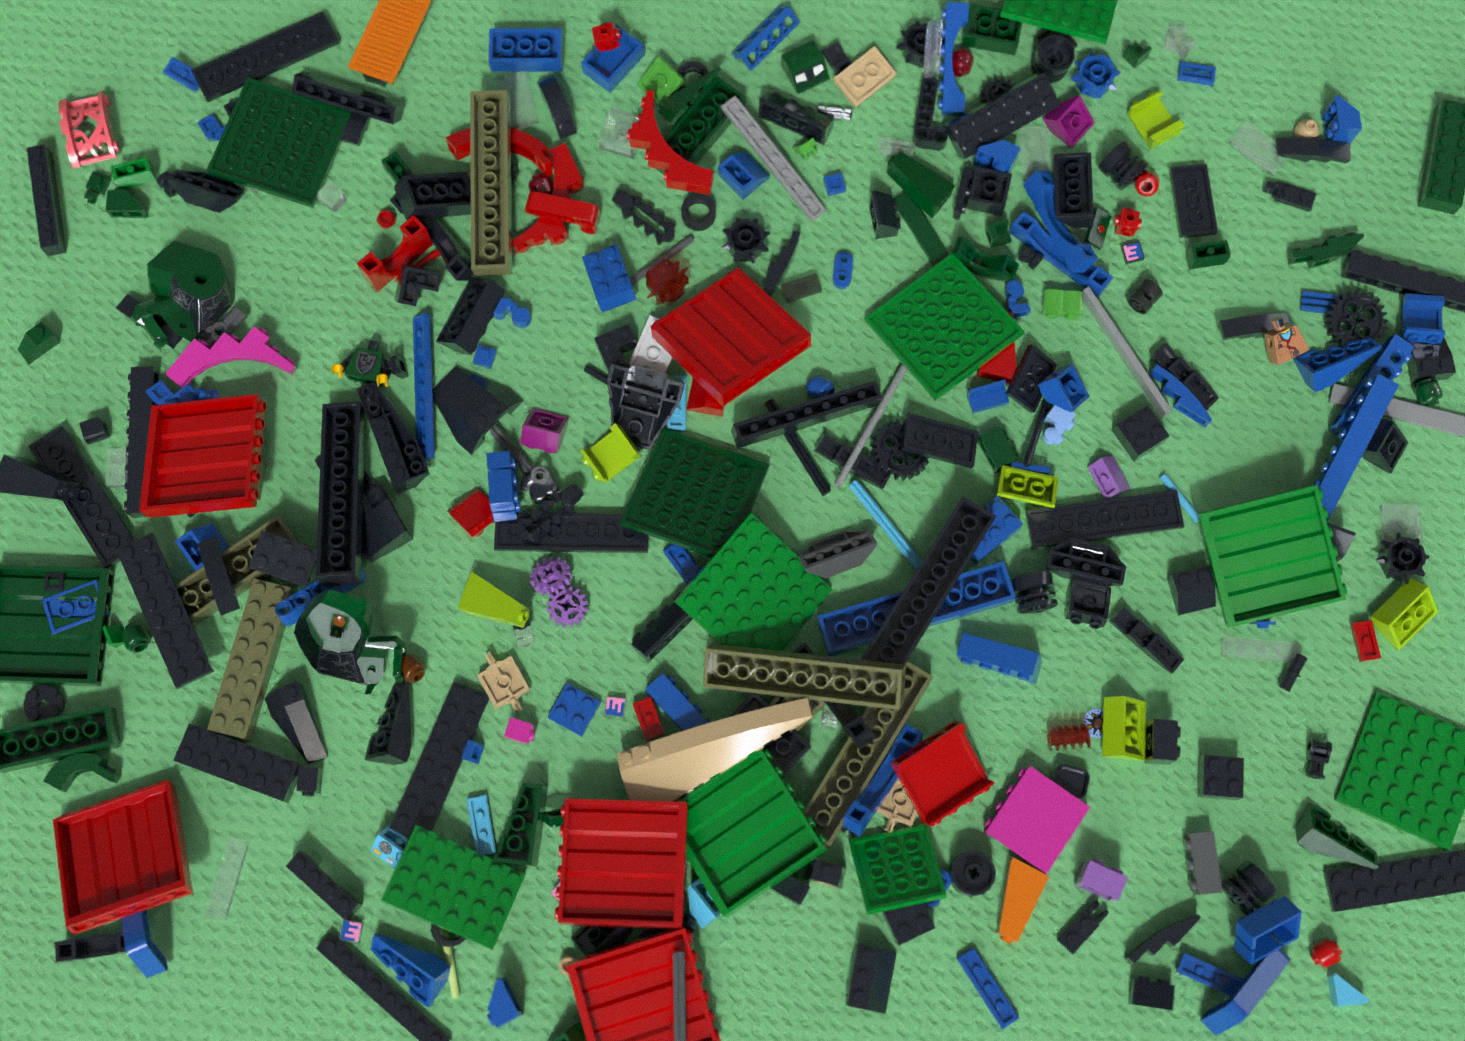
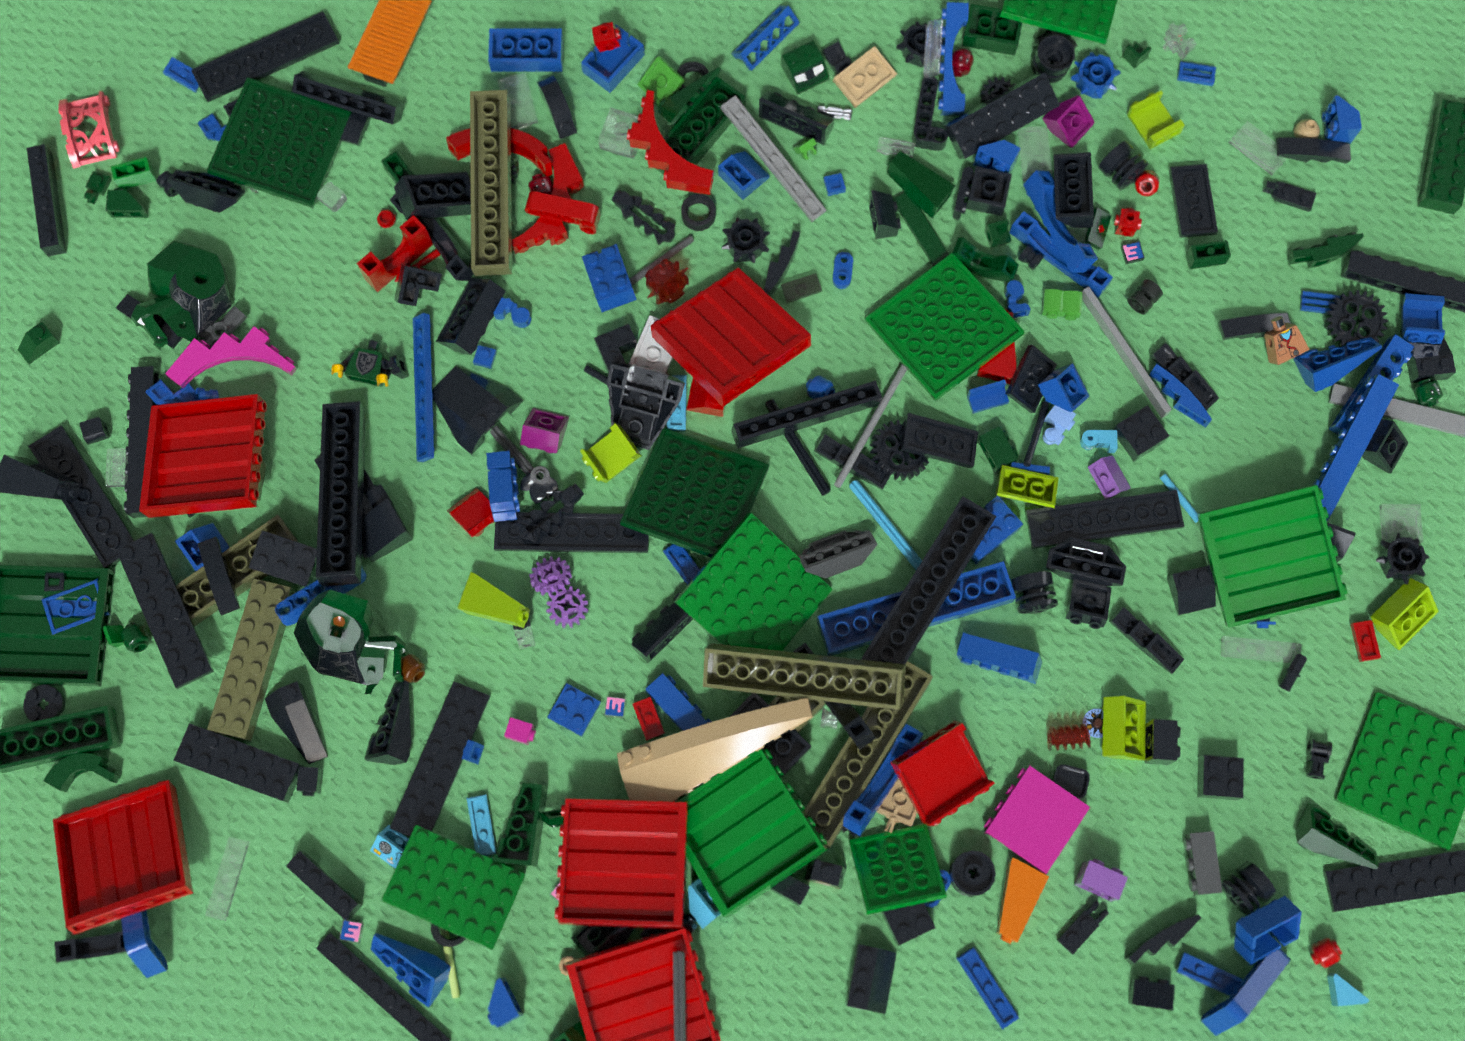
(394, 439): black wedge -> none
(503, 682): tan plate -> none
(1099, 439): none -> medium azure leg

